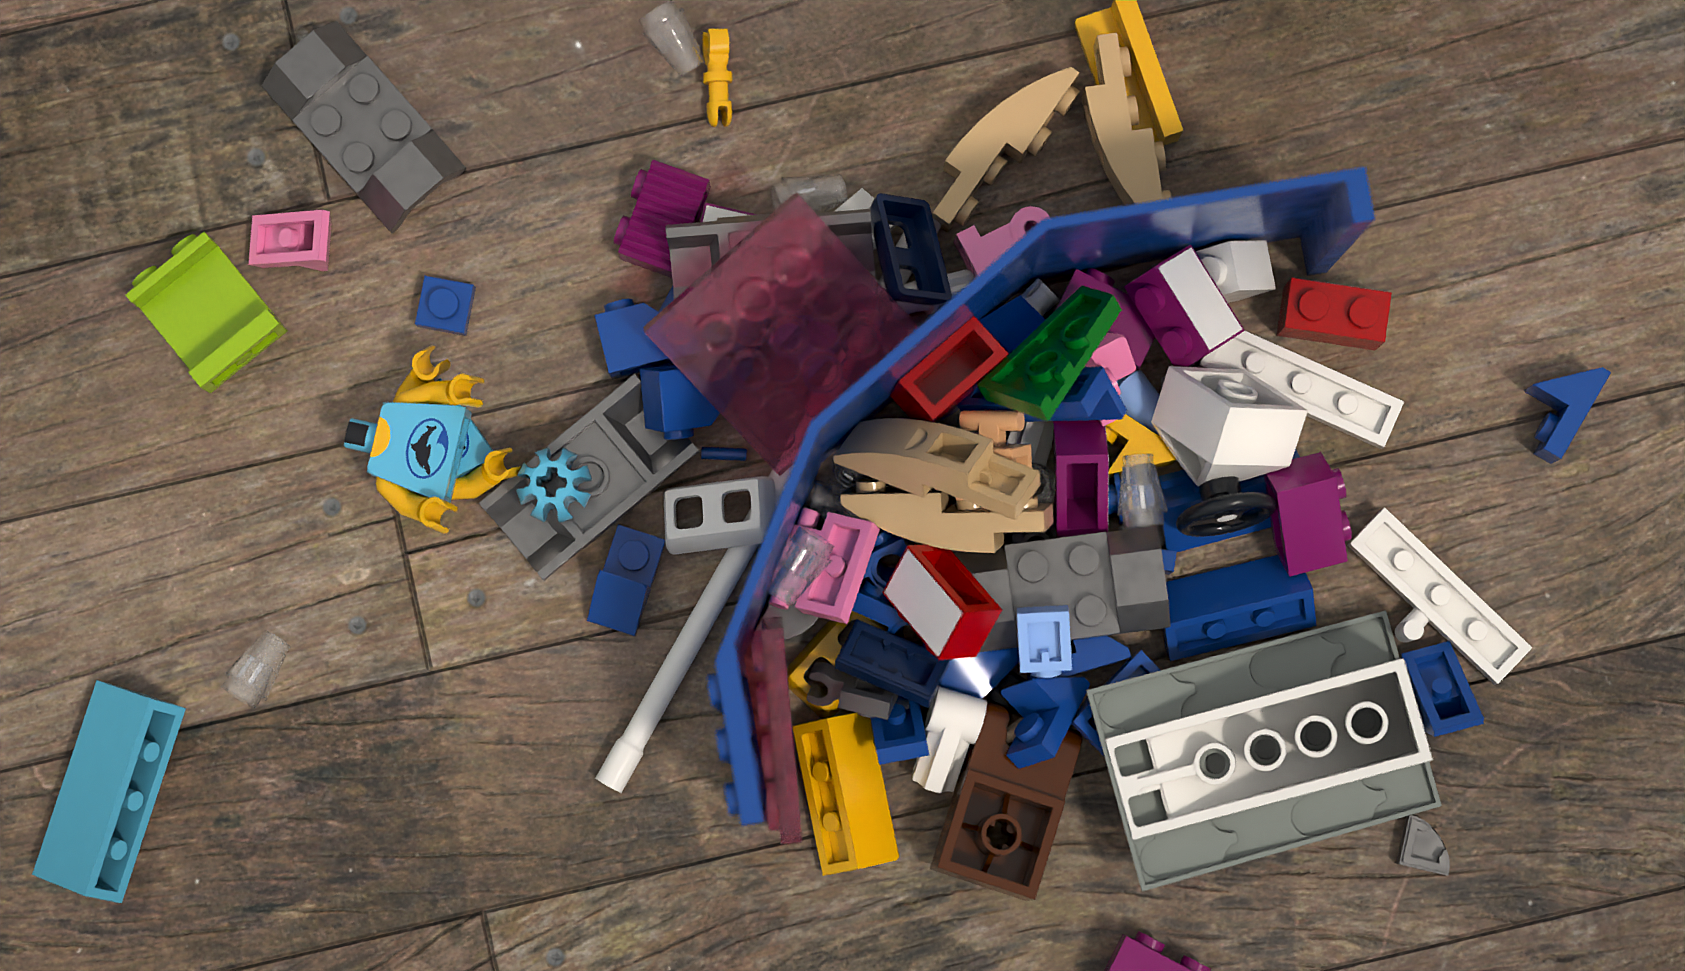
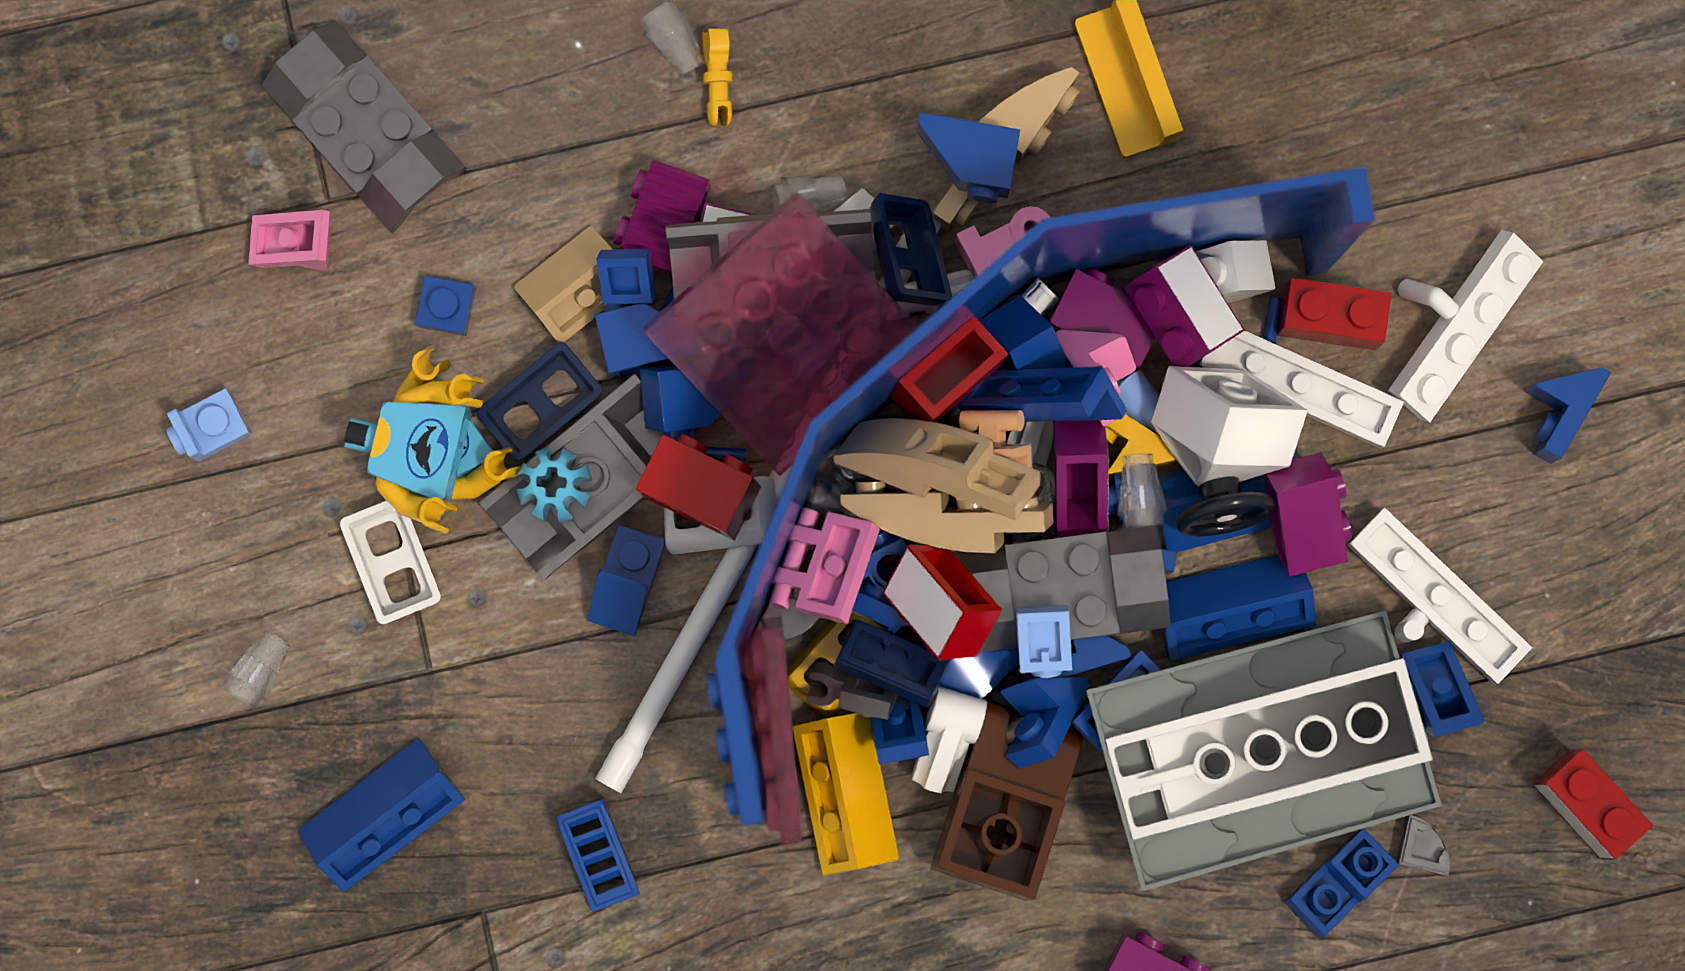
(108, 792): medium azure brick -> none
(206, 310): lime panel -> none
(207, 426): none -> light blue bracket
(375, 569): none -> white piece
(380, 816): none -> blue panel
(528, 389): none -> dark blue piece
(566, 286): none -> tan panel
(582, 815): none -> blue slope
(626, 276): none -> blue plate
(699, 485): none -> red brick
(800, 563): clear cone -> none
(972, 154): none -> blue slope
(1052, 356): green wing -> none
(1126, 155): tan slope -> none
(1272, 319): none -> blue piece
(1341, 883): none -> blue slope
(1463, 323): none -> white plate
(1592, 804): none -> red brick

